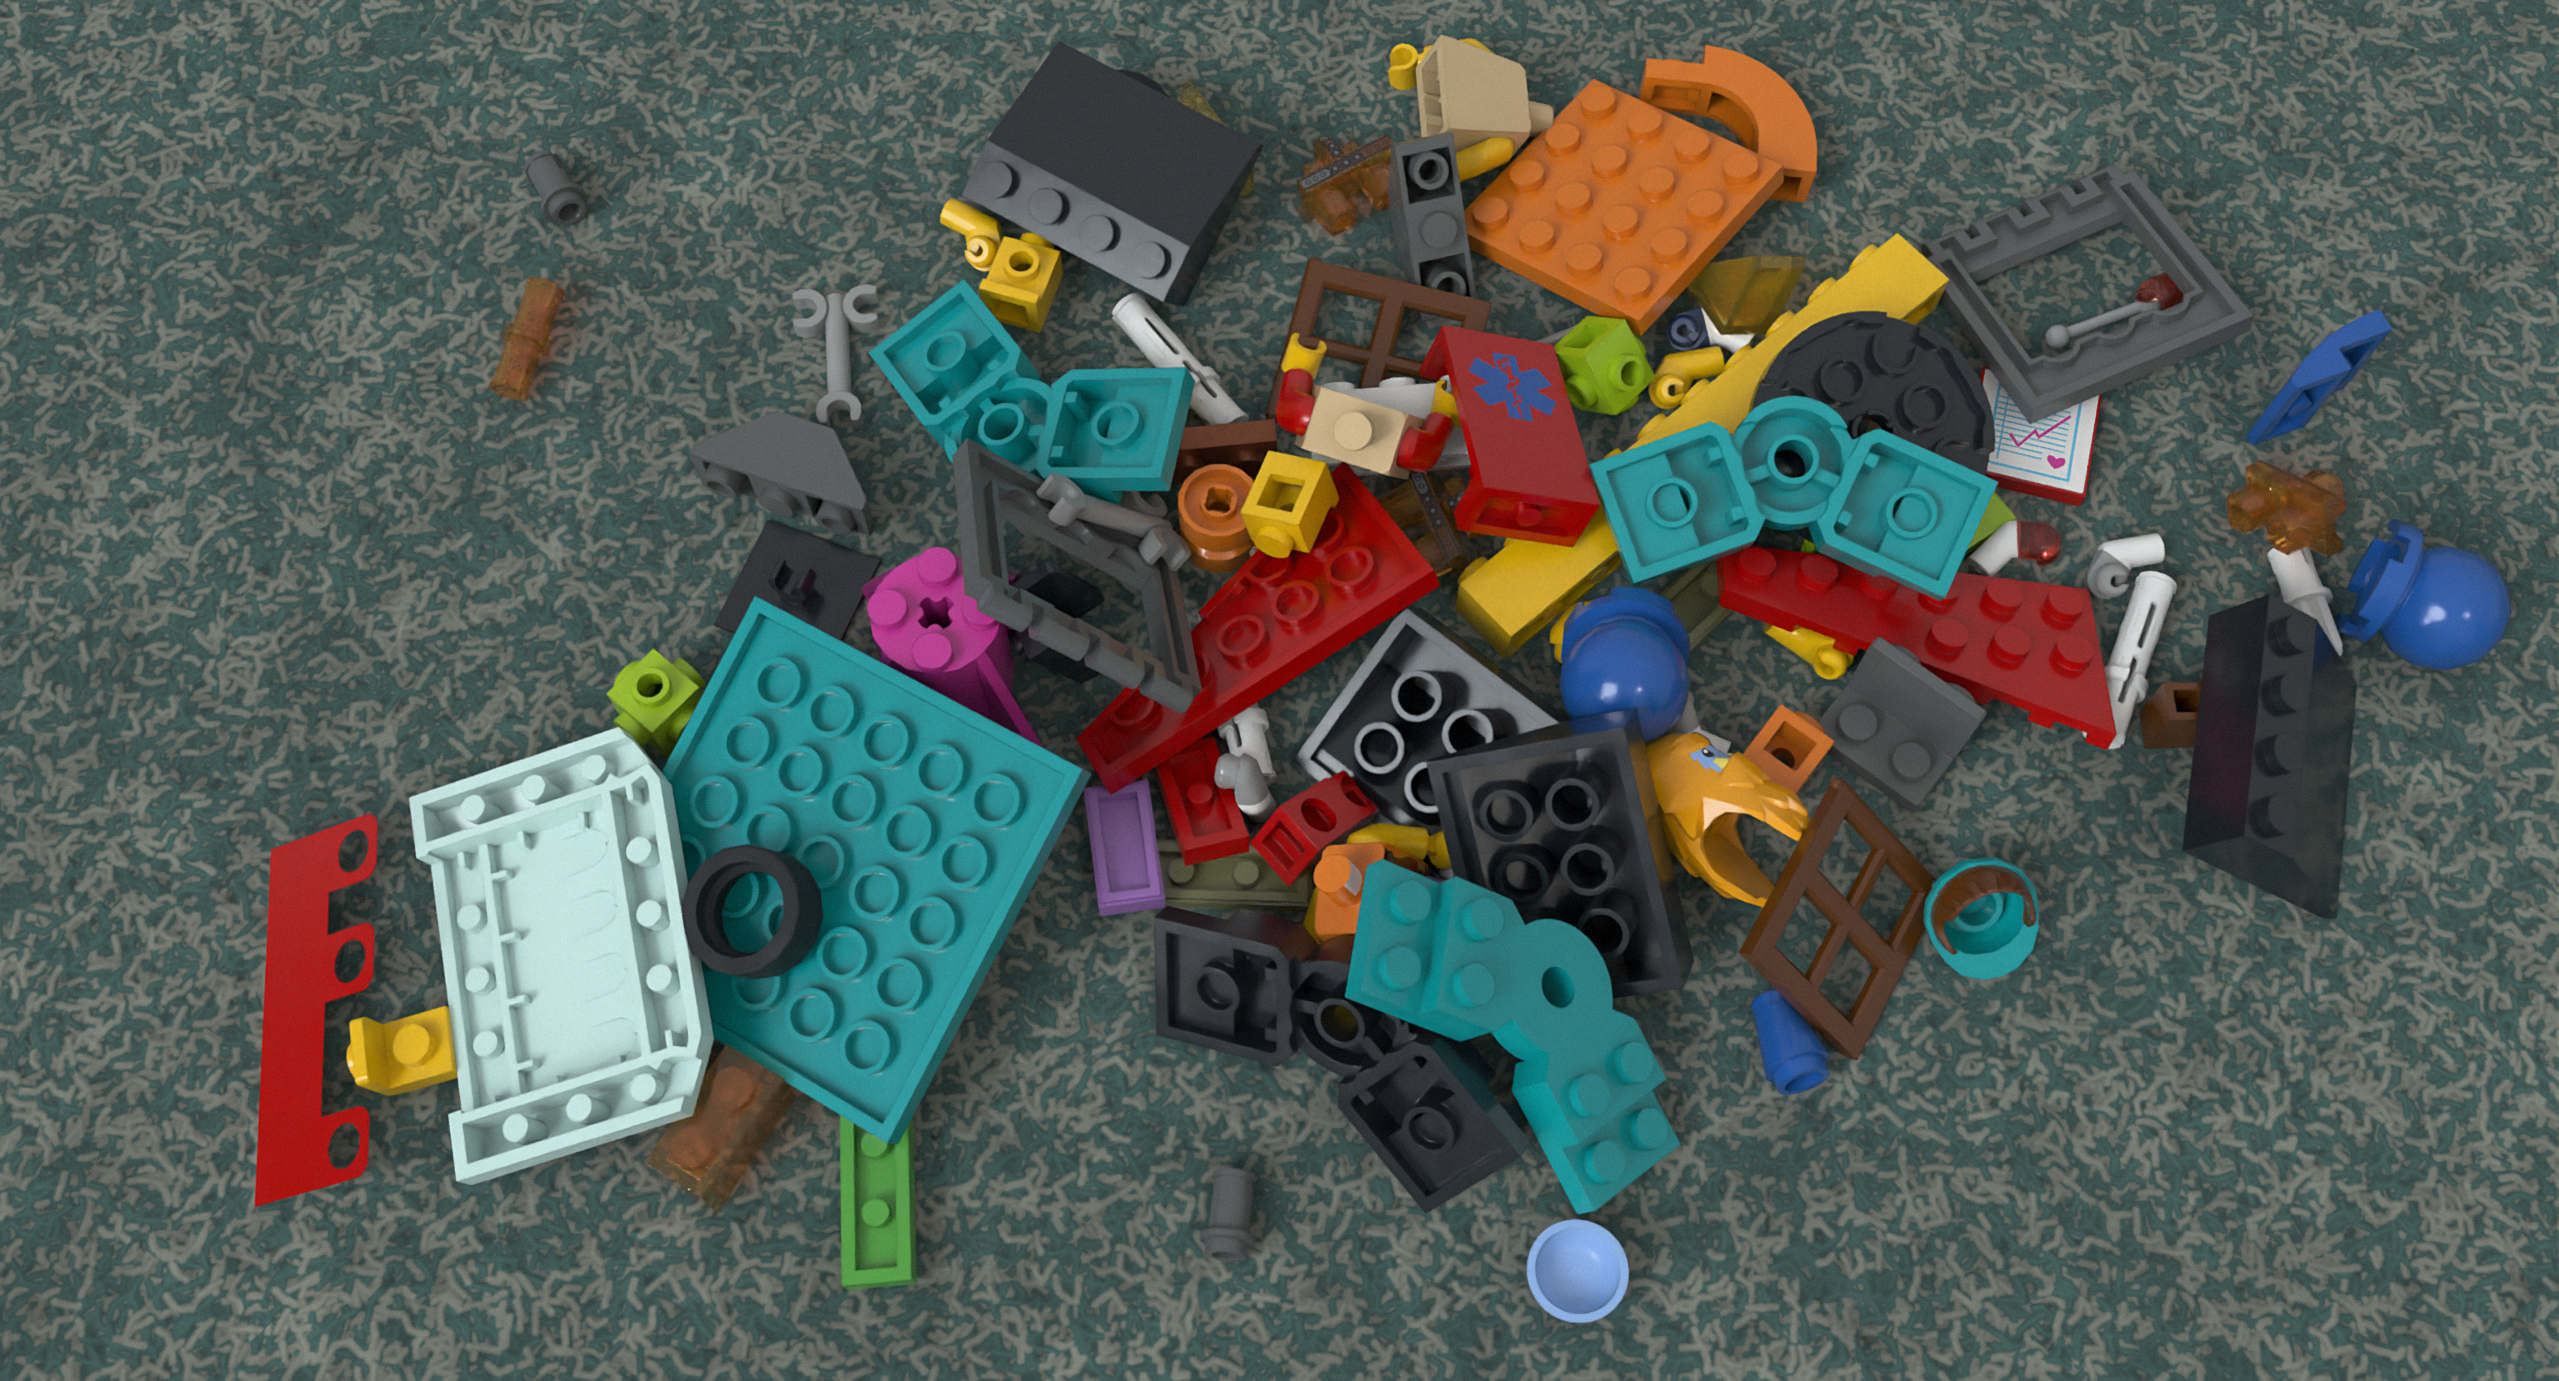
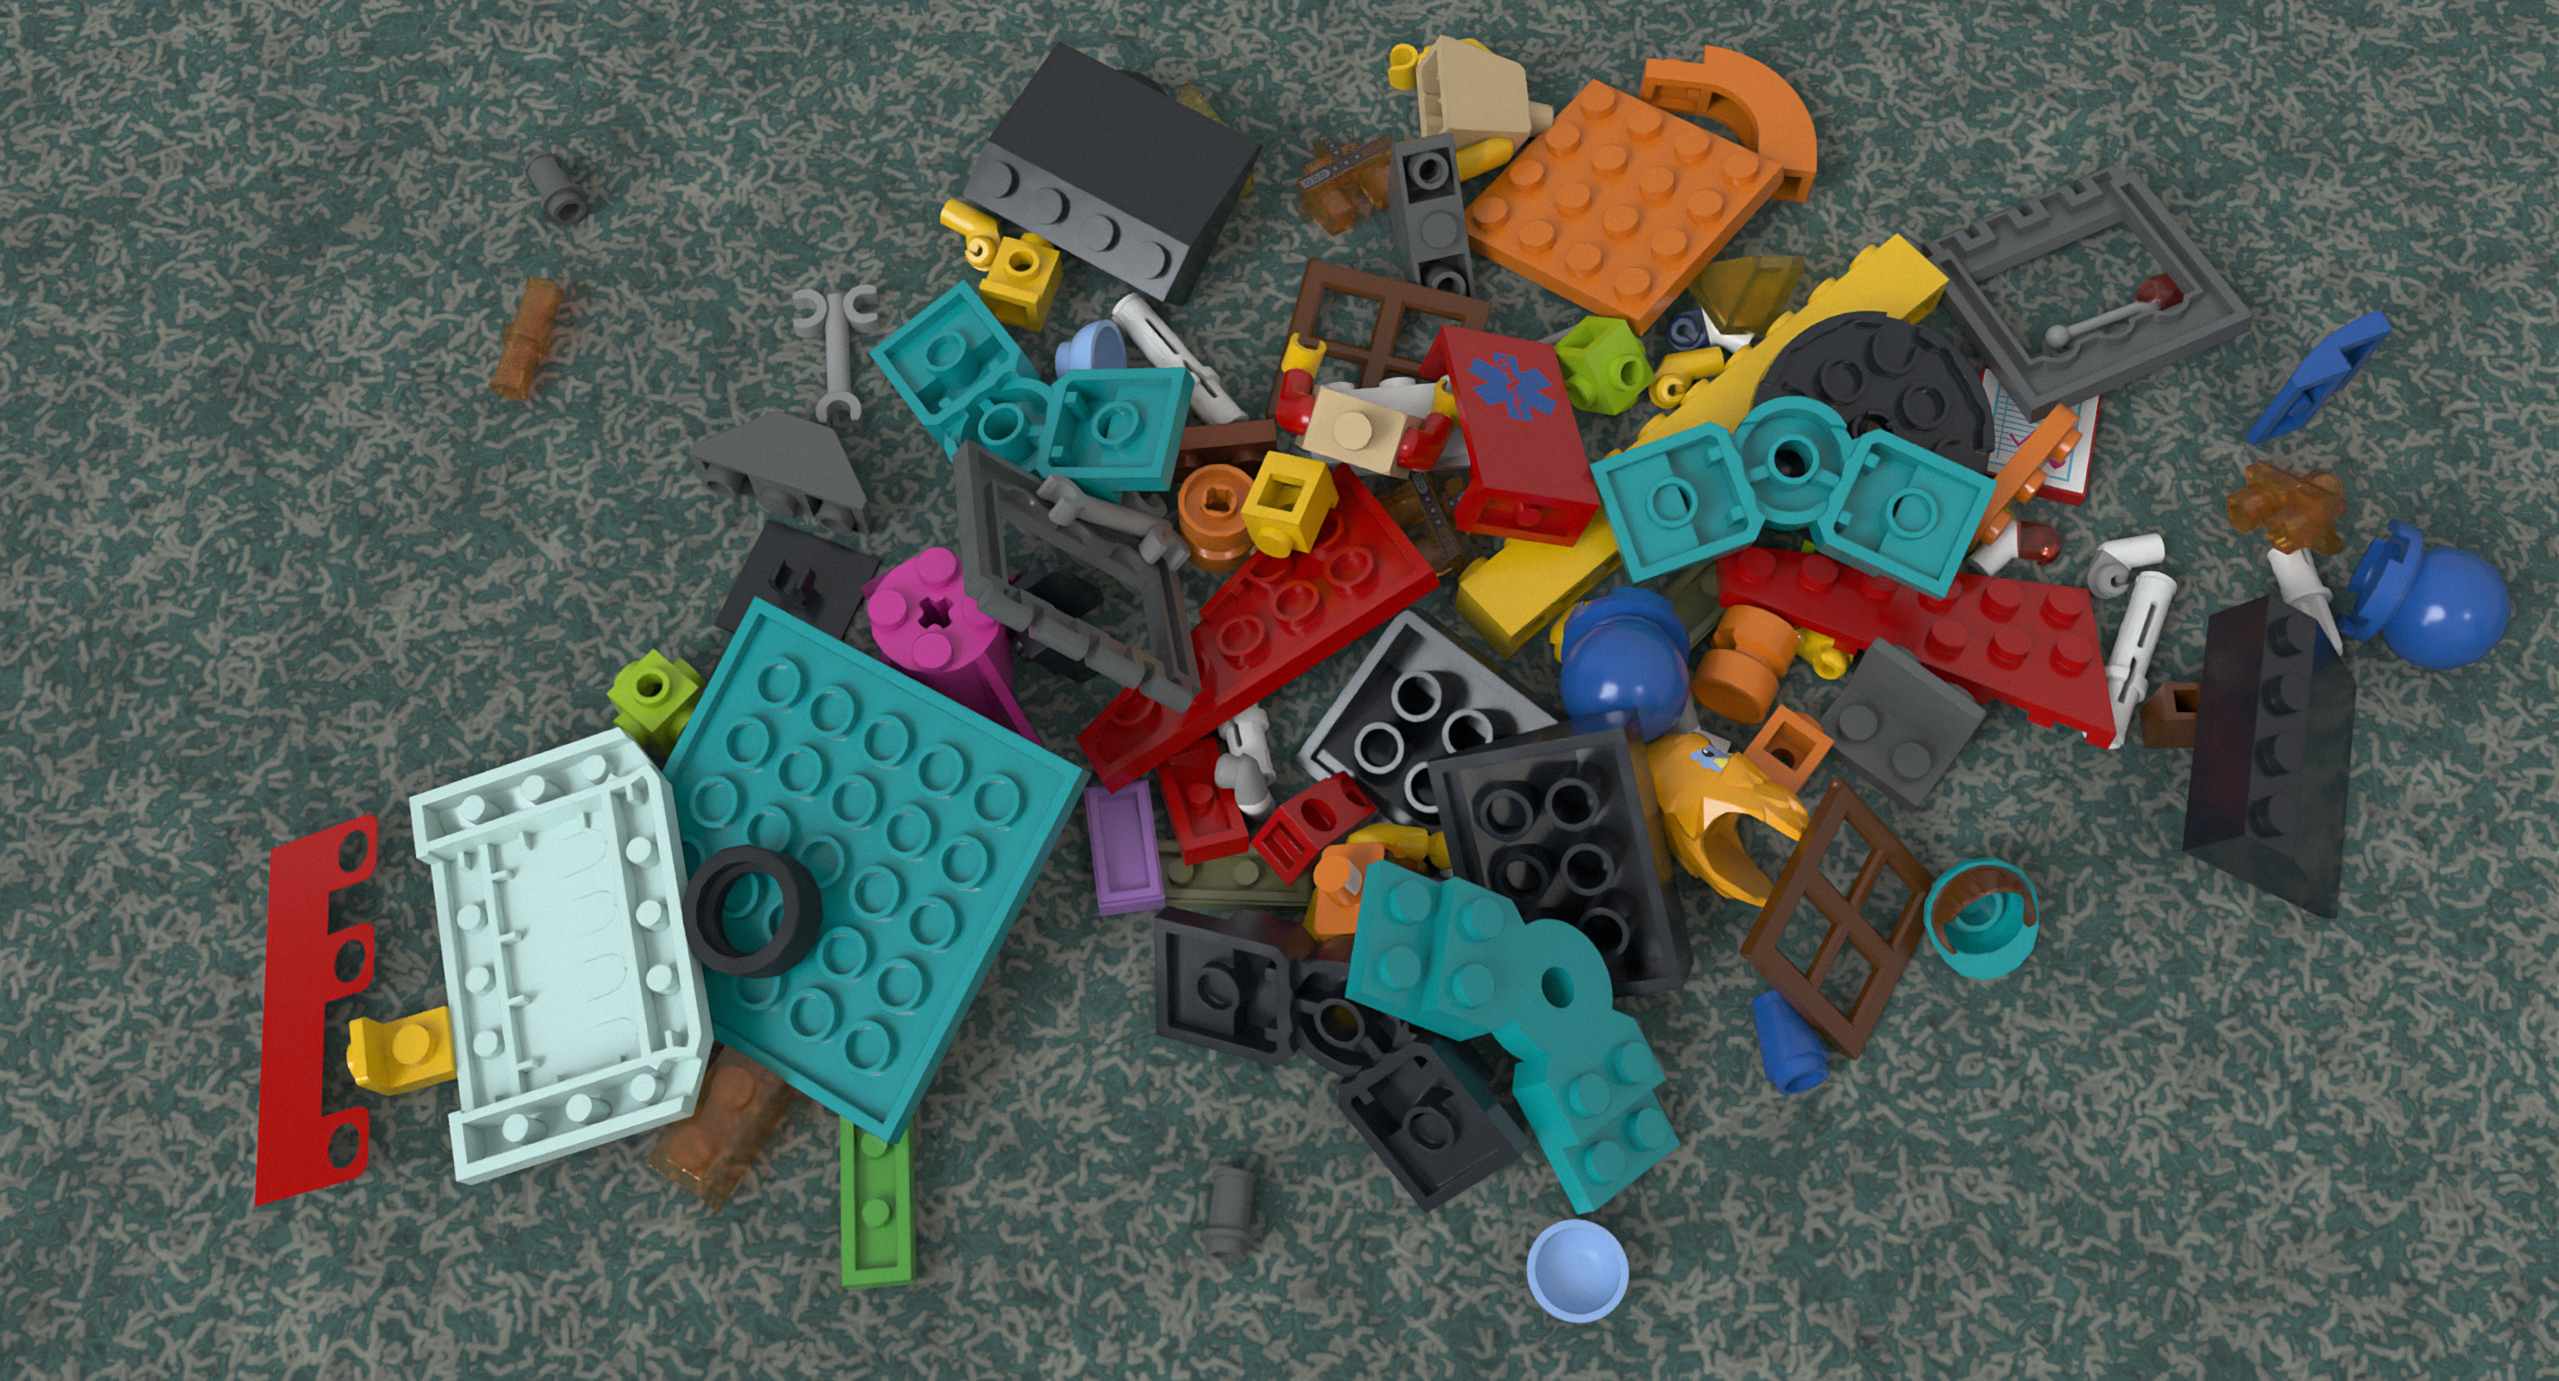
(1092, 347): none -> light blue piece
(1744, 664): none -> orange wheel
(2023, 473): none -> orange plate

